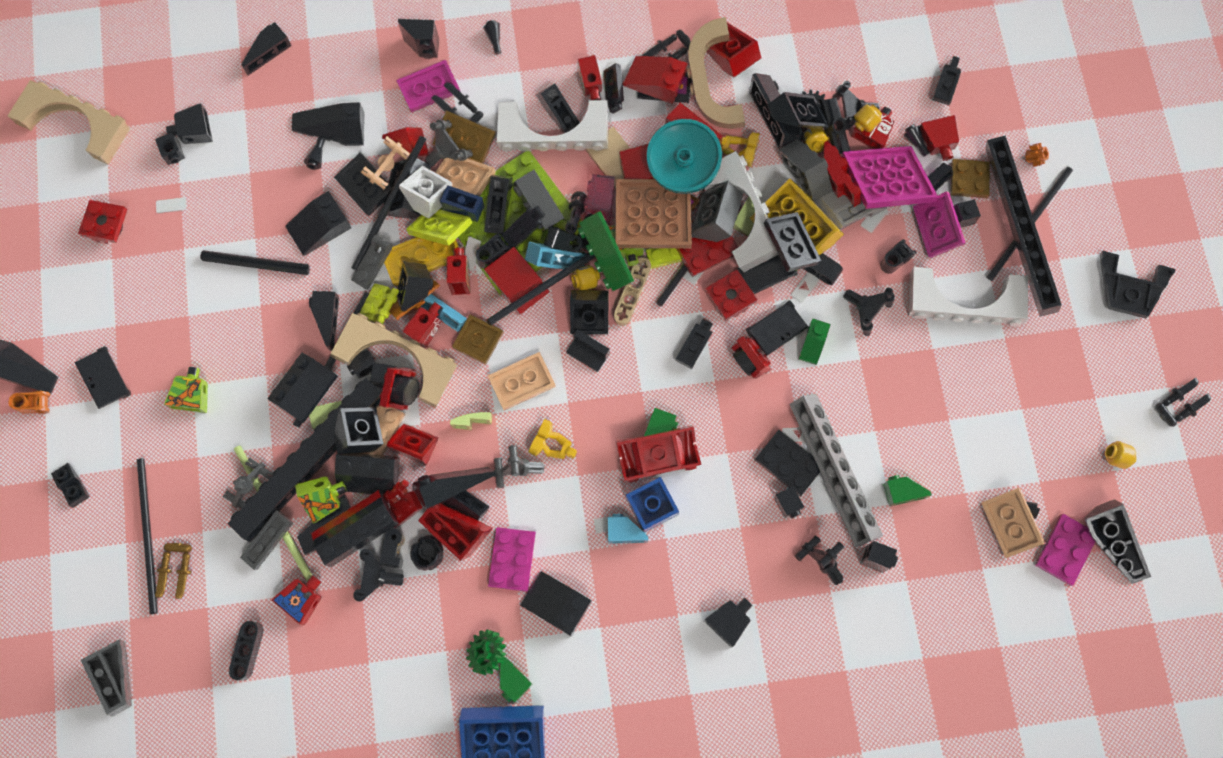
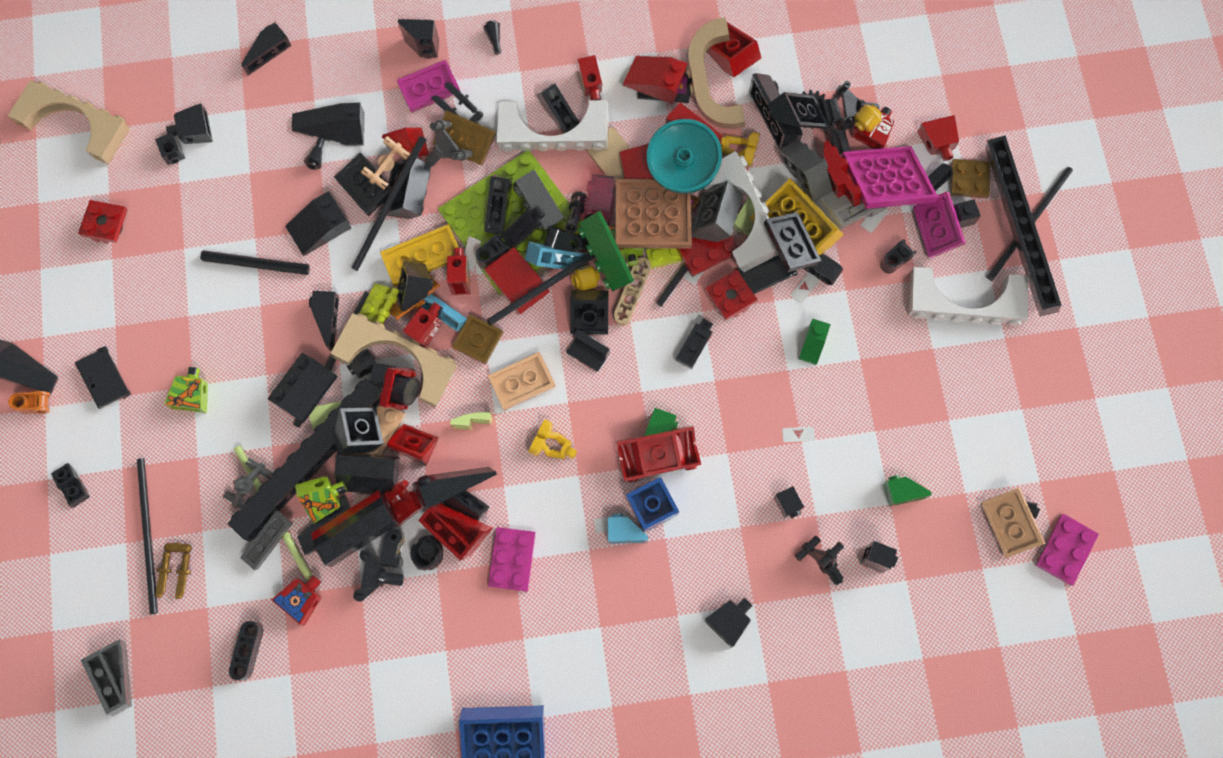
(171, 205): white sticker -> none
(372, 262): dark grey plate -> none
(424, 191): white slope -> none
(440, 228): neon yellow plate -> none
(462, 203): dark blue brick -> none
(466, 174): light nougat plate -> none
(486, 652): green gear -> none
(512, 681): green slope -> none
(515, 467): dark grey axle -> none
(556, 603): black slope -> none
(614, 87): black hinge -> none
(662, 45): black piece -> none
(749, 358): red piece -> none
(772, 330): black door -> none
(788, 462): black plate -> none
(815, 139): yellow head -> none
(836, 470): light grey brick -> none
(869, 306): black axle -> none
(914, 135): black cone -> none
(947, 82): black hinge -> none
(1037, 154): orange gear -> none
(1115, 535): black wedge -> none
(1120, 455): yellow head -> none
(1129, 293): black wing -> none
(1178, 394): black piece -> none

